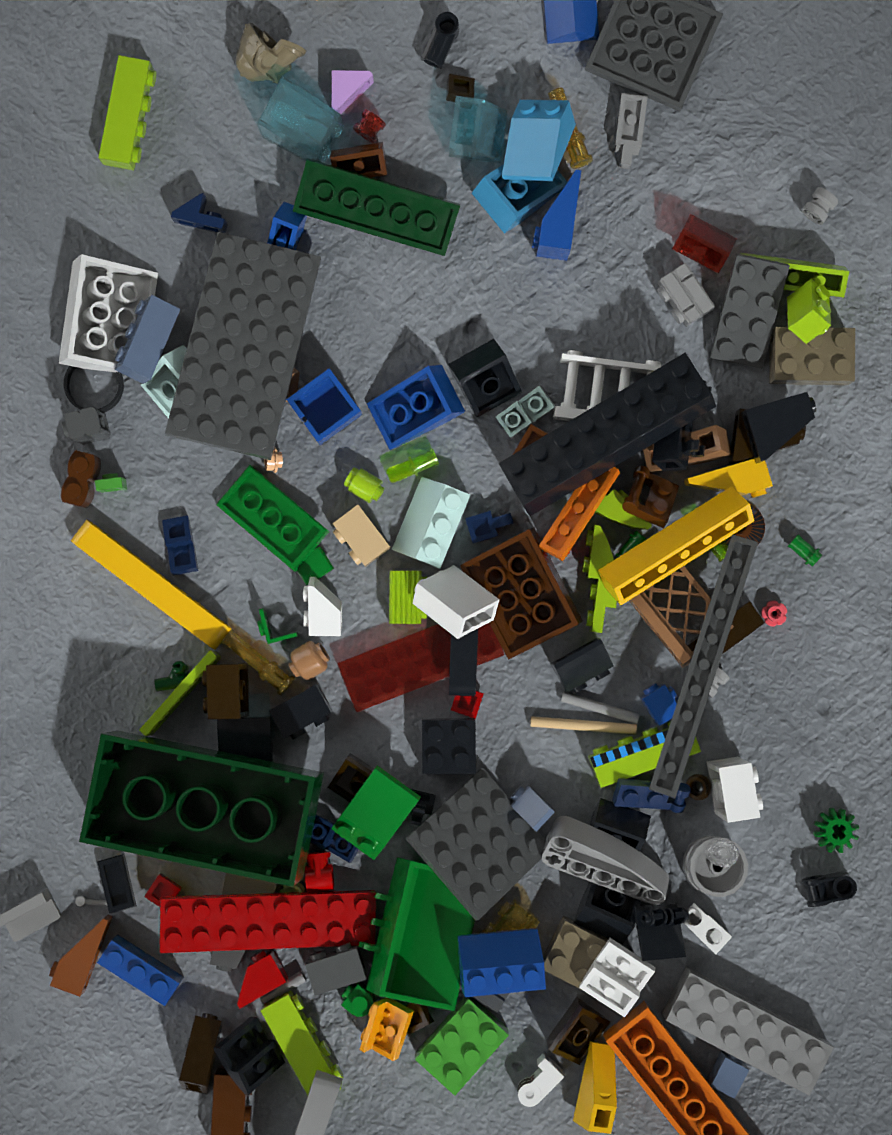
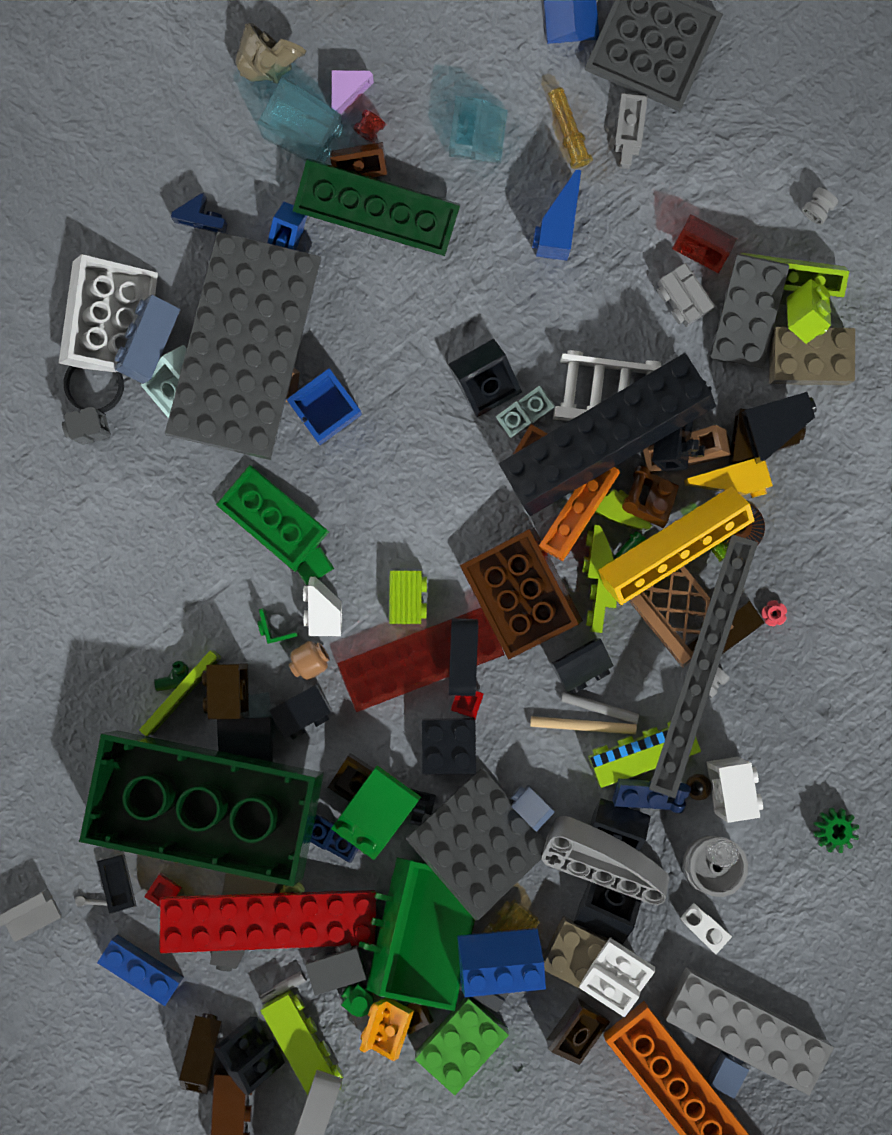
(76, 966): dark orange slope -> none
(82, 472): reddish brown brick -> none
(110, 483): bright green plate -> none
(127, 112): lime brick -> none
(151, 584): yellow beam -> none
(180, 545): dark blue slope -> none
(261, 977): red slope -> none
(268, 669): clear yellow pin -> none
(275, 462): light nougat plate -> none
(319, 872): red piece -> none
(361, 536): tan brick -> none
(364, 485): lime brick -> none
(412, 466): clear neon green axle -> none
(415, 406): blue slope -> none
(431, 522): light aqua slope -> none
(440, 41): black piece -> none
(455, 601): white brick -> none
(459, 86): dark brown plate -> none
(484, 525): dark blue plate -> none
(514, 200): dark azure slope -> none
(537, 139): dark azure slope -> none
(541, 1082): white leg -> none
(597, 1092): yellow slope -> none
(660, 702): blue brick -> none
(660, 931): black hinge -> none
(805, 550): green pin -> none
(827, 889): black piece -> none

